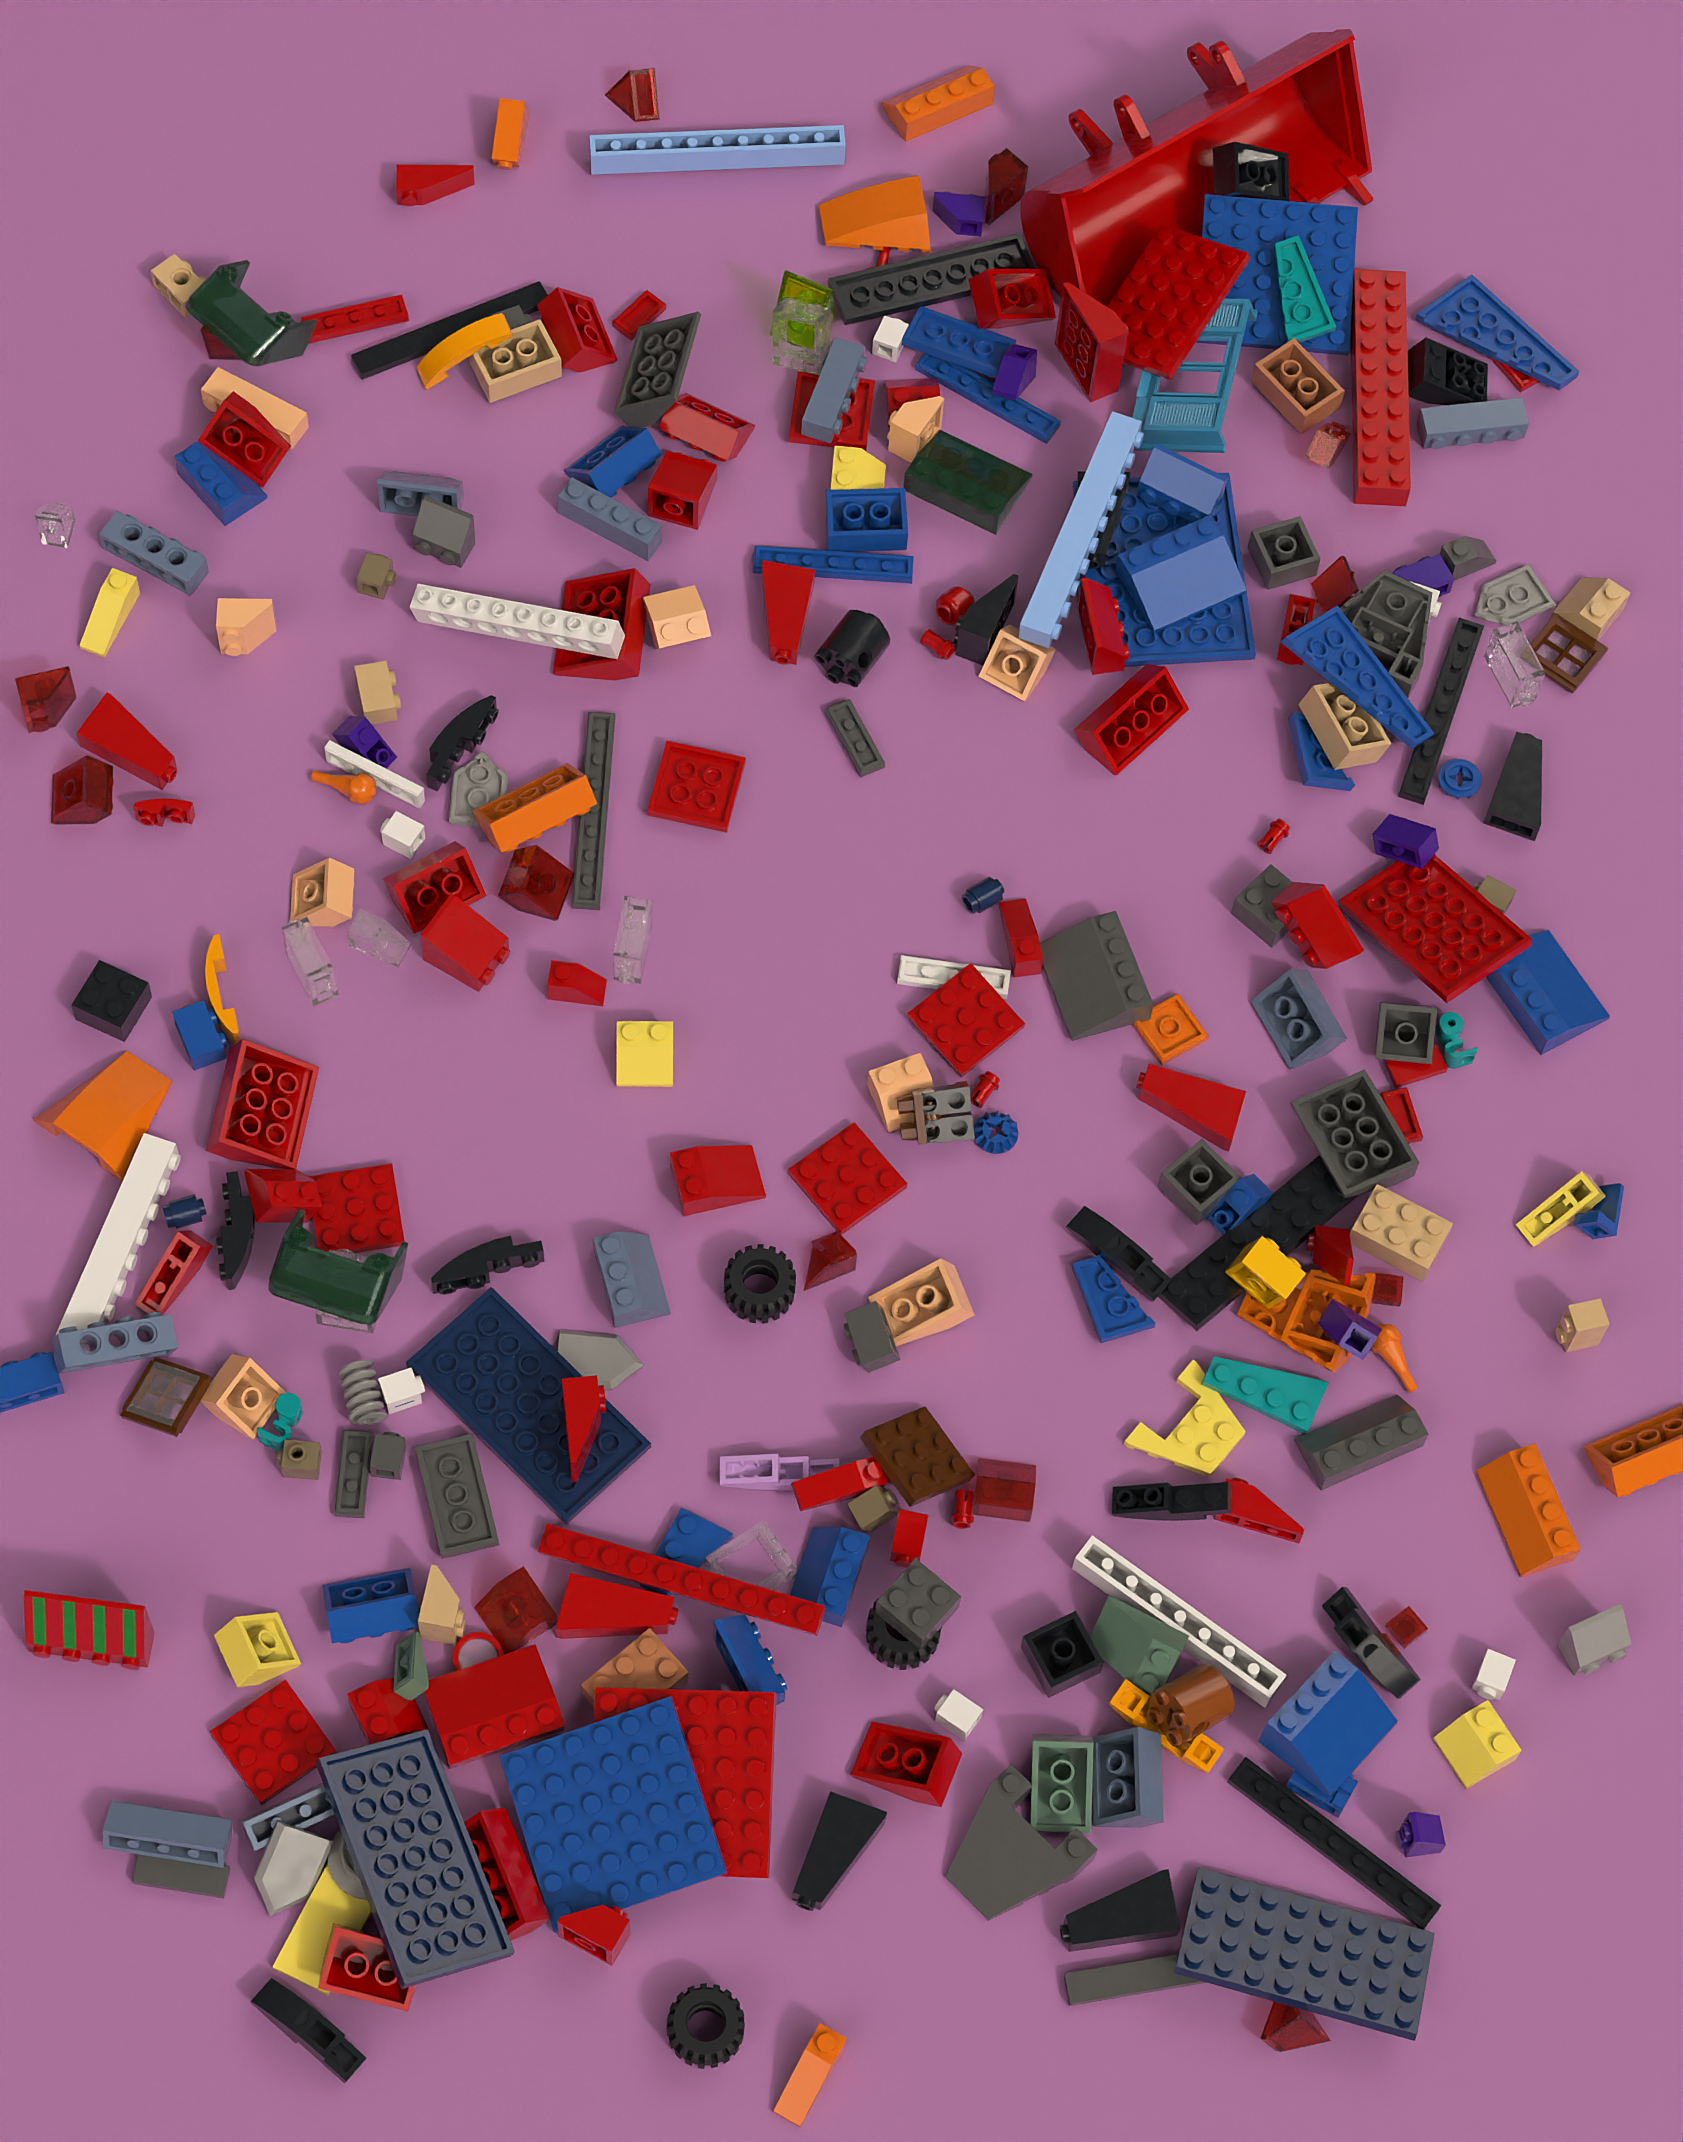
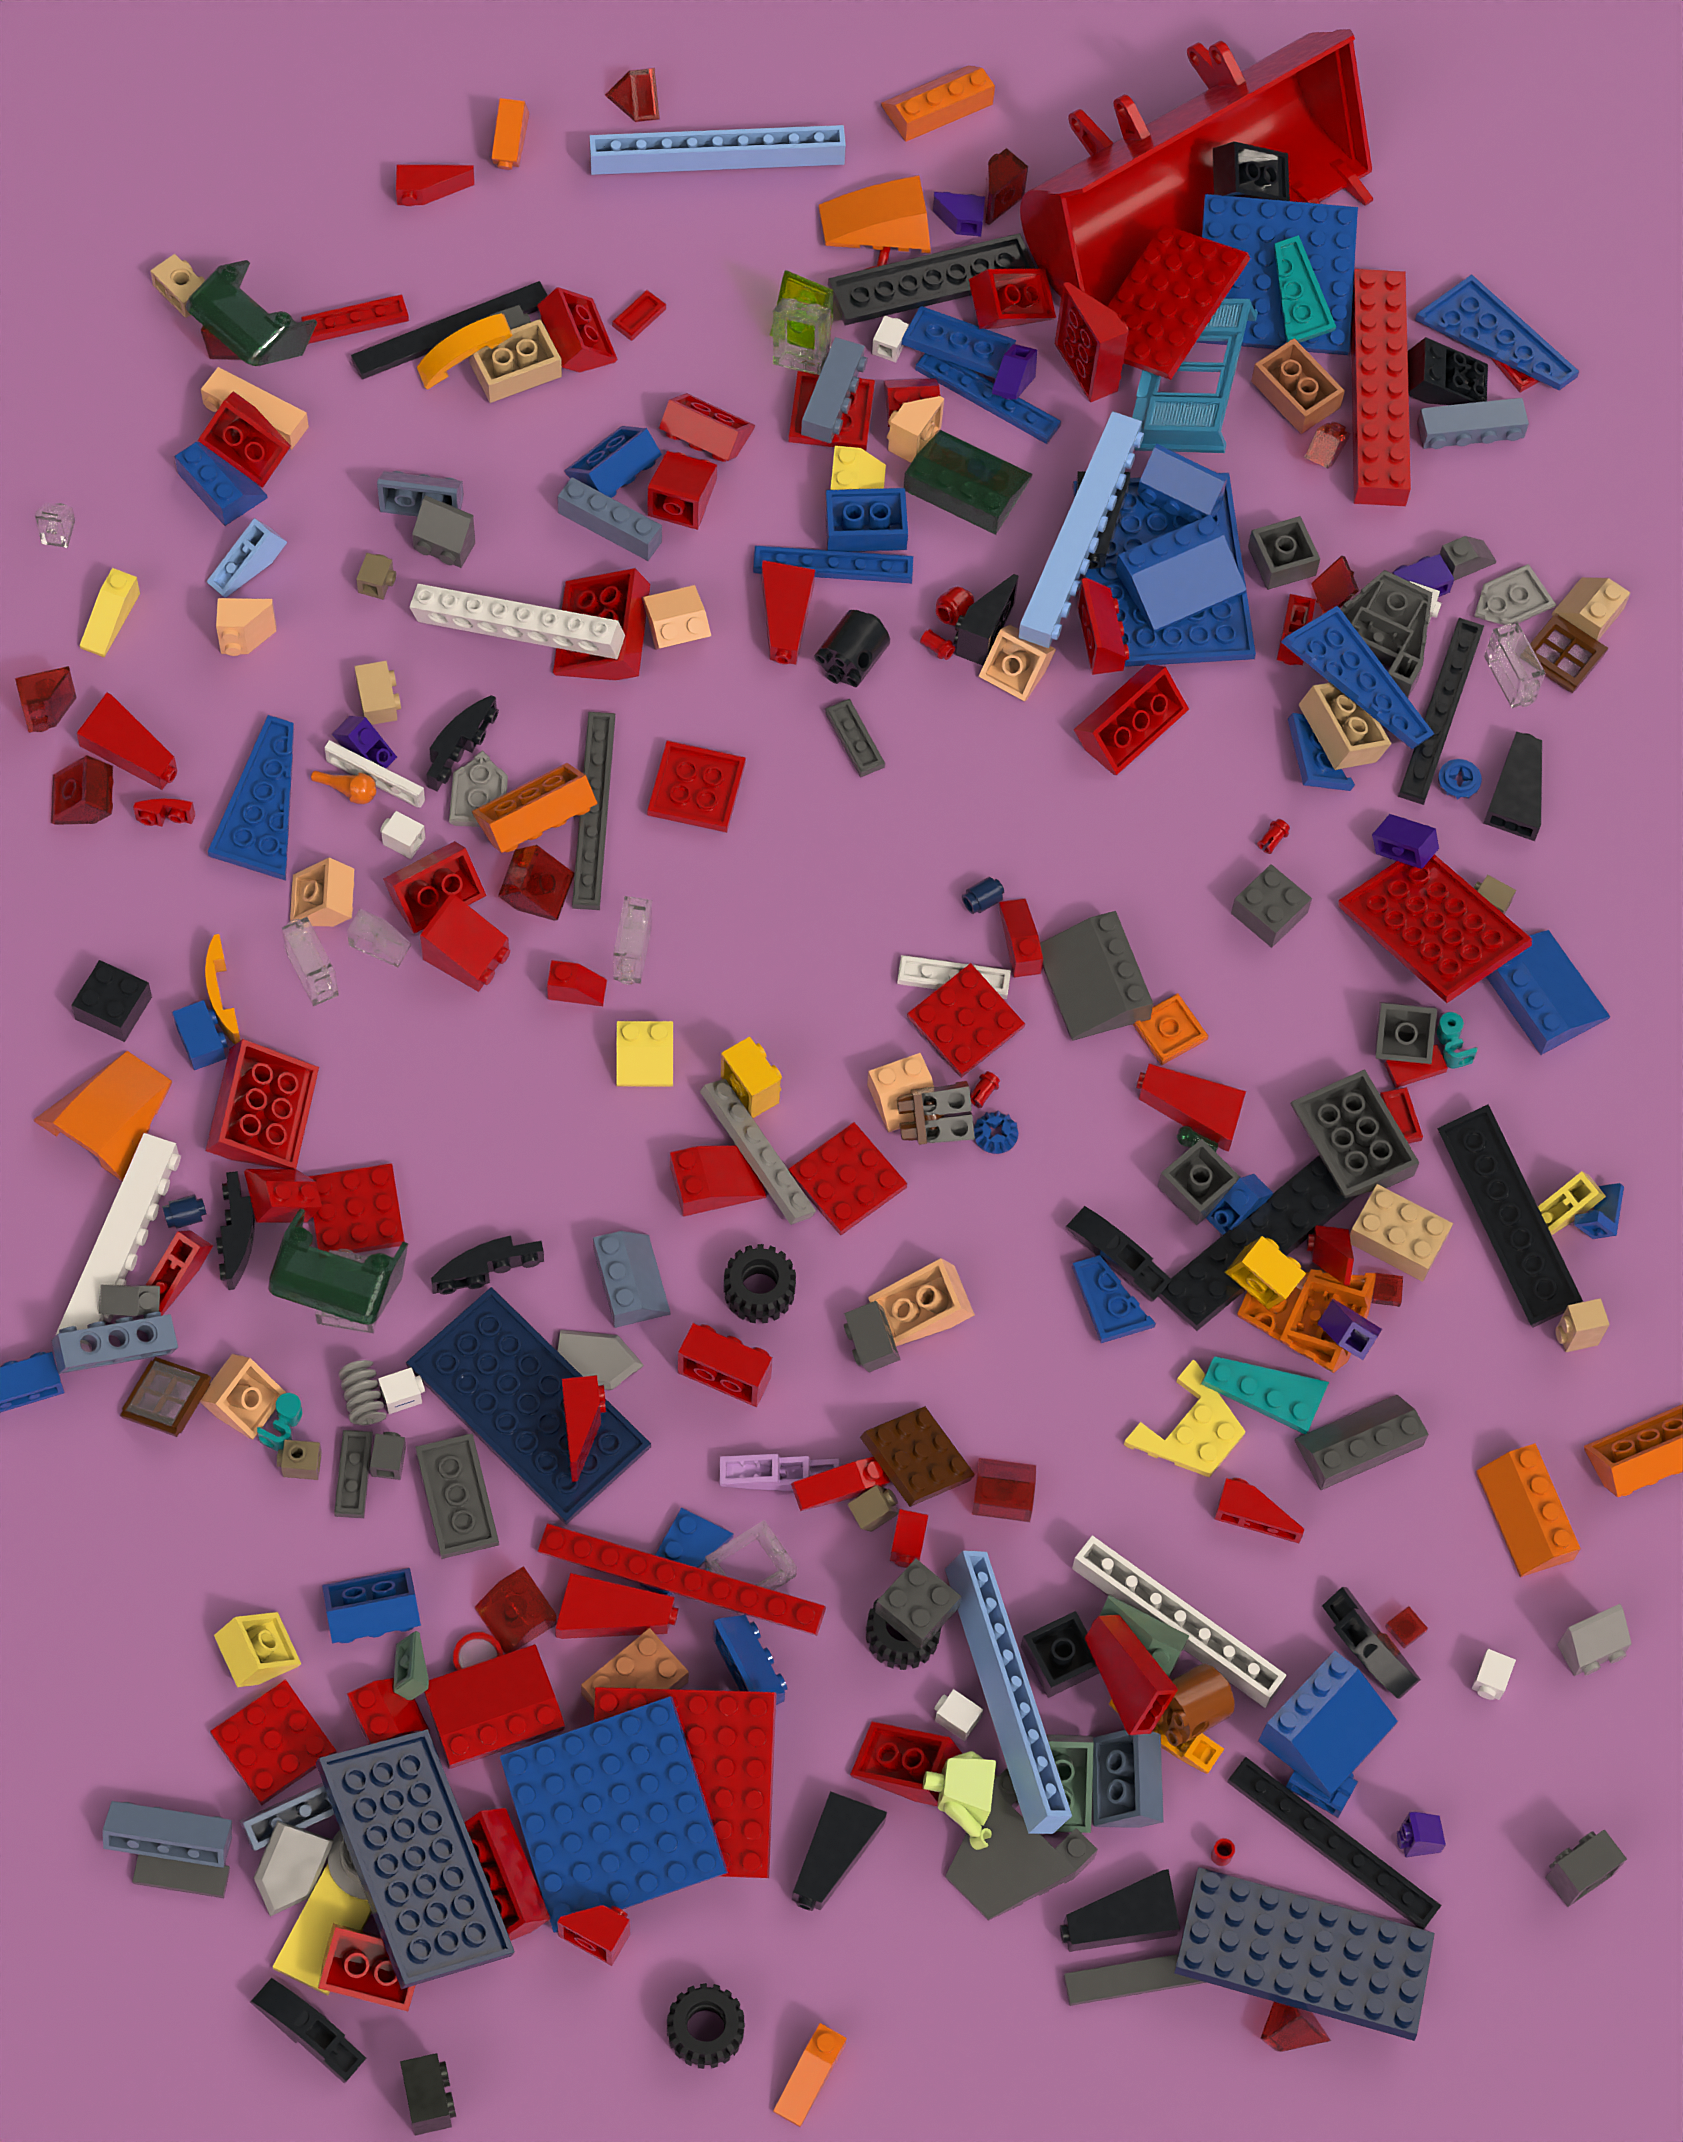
(87, 1629): red slope -> none
(129, 1299): none -> dark grey slope
(185, 577): sand blue brick -> none
(247, 558): none -> light blue slope
(258, 815): none -> blue wing
(425, 2092): none -> pearl dark grey brick
(441, 1611): tan slope -> none
(656, 369): dark grey slope -> none
(725, 1364): none -> red brick
(751, 1076): none -> yellow brick
(758, 1151): none -> light grey plate
(830, 1259): clear red slope -> none
(831, 1570): blue slope -> none
(963, 1509): red pin -> none
(965, 1793): none -> yellowish green torso
(1008, 1694): none -> light blue brick
(1130, 1674): none -> red slope
(1170, 1502): black slope -> none
(1189, 1138): none -> clear green arm
(1226, 1844): none -> red hinge
(1298, 1018): sand blue slope -> none
(1316, 925): red slope -> none
(1389, 1347): orange piece -> none
(1477, 1744): light yellow slope -> none
(1510, 1215): none -> black plate
(1585, 1867): none -> dark grey brick

